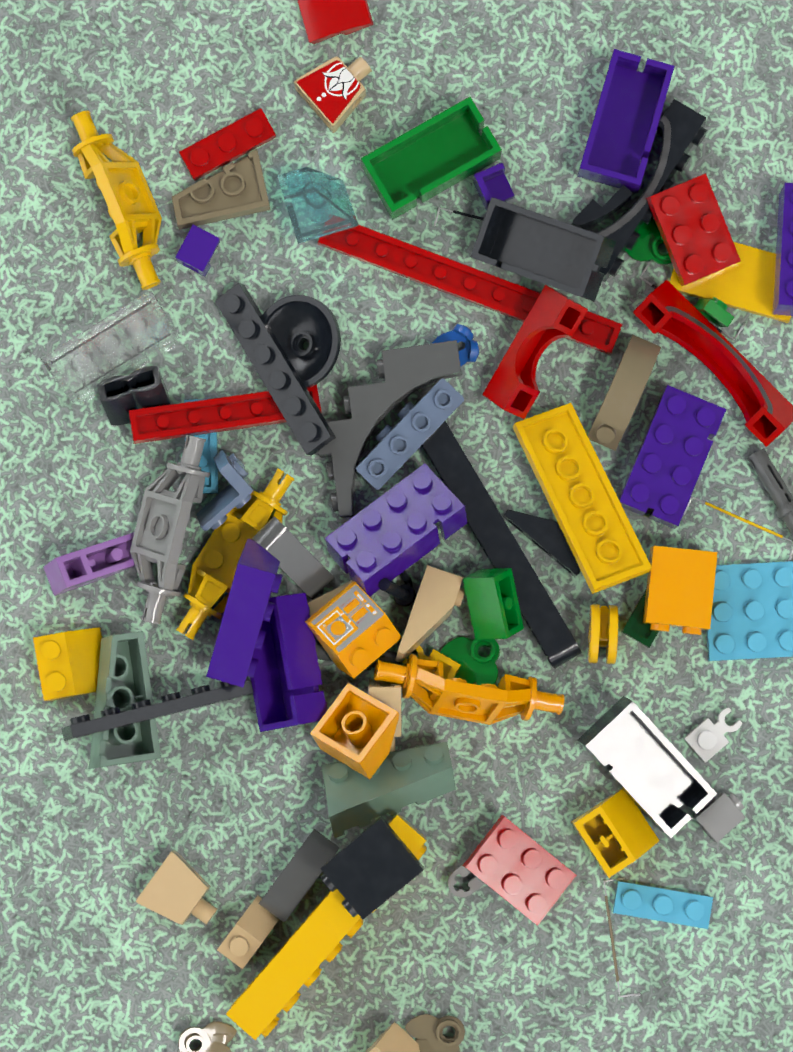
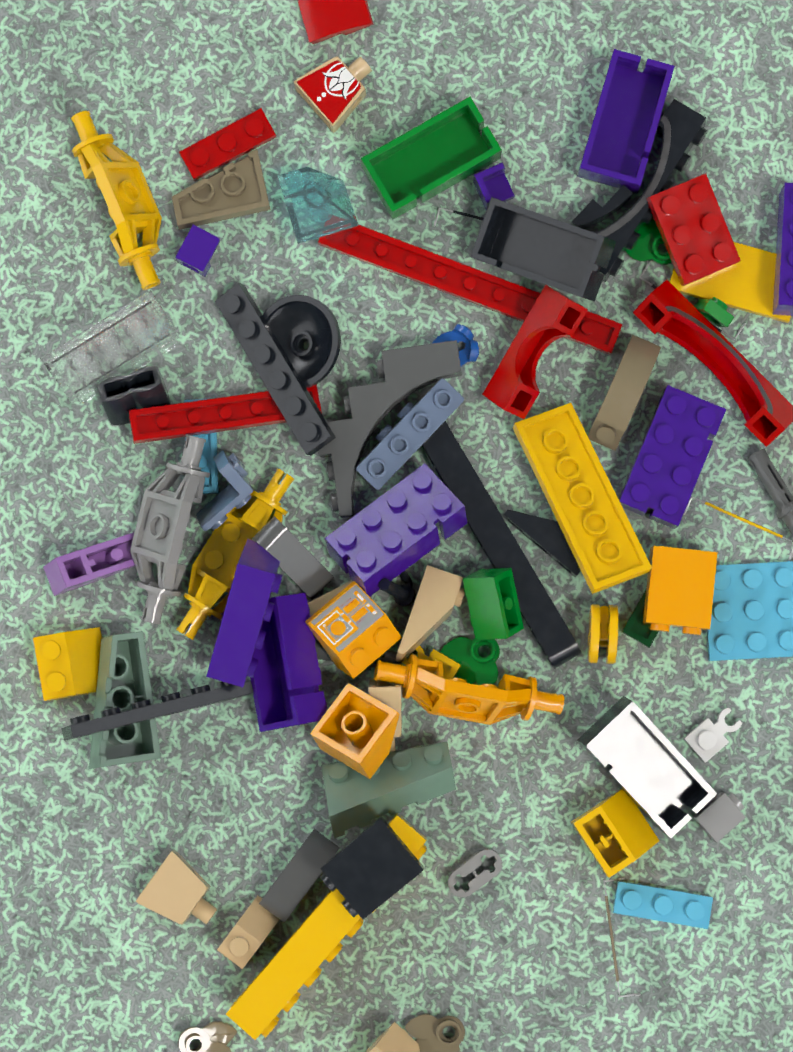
(519, 870): plate -> none

